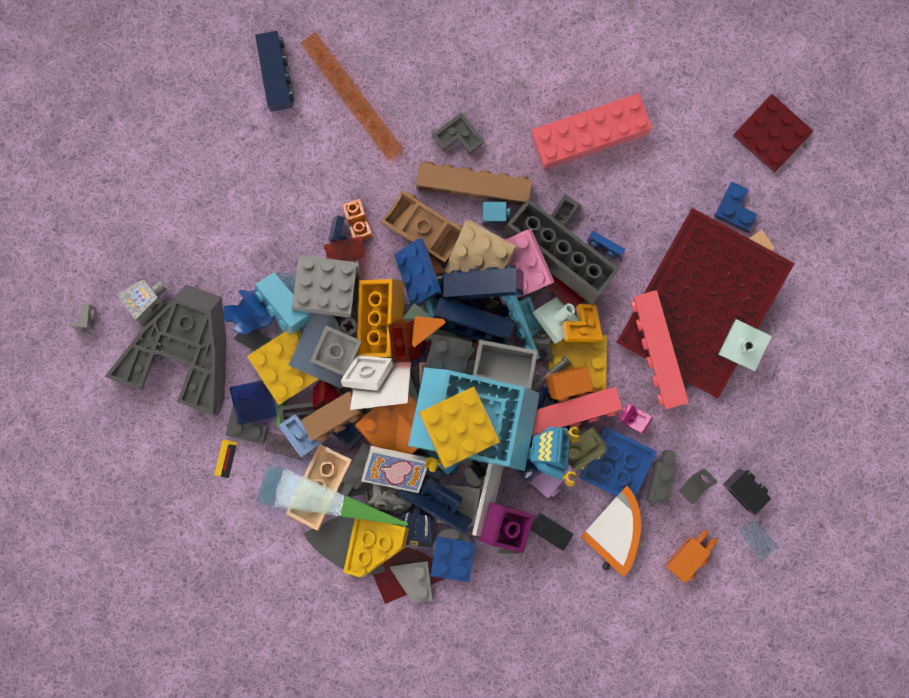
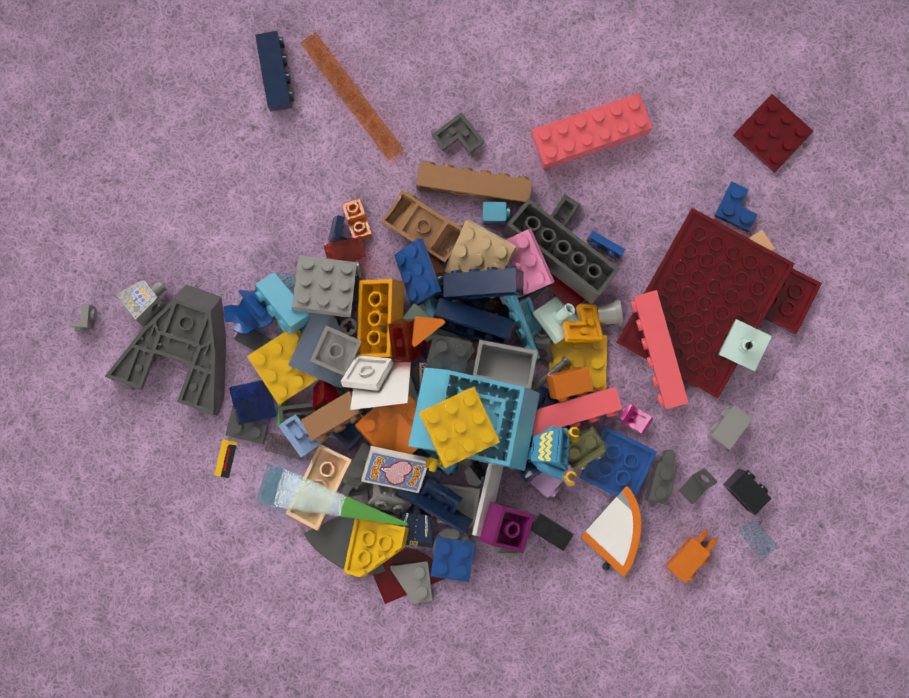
(611, 313): none -> light grey piece
(729, 427): none -> light grey brick
(793, 301): none -> dark red plate

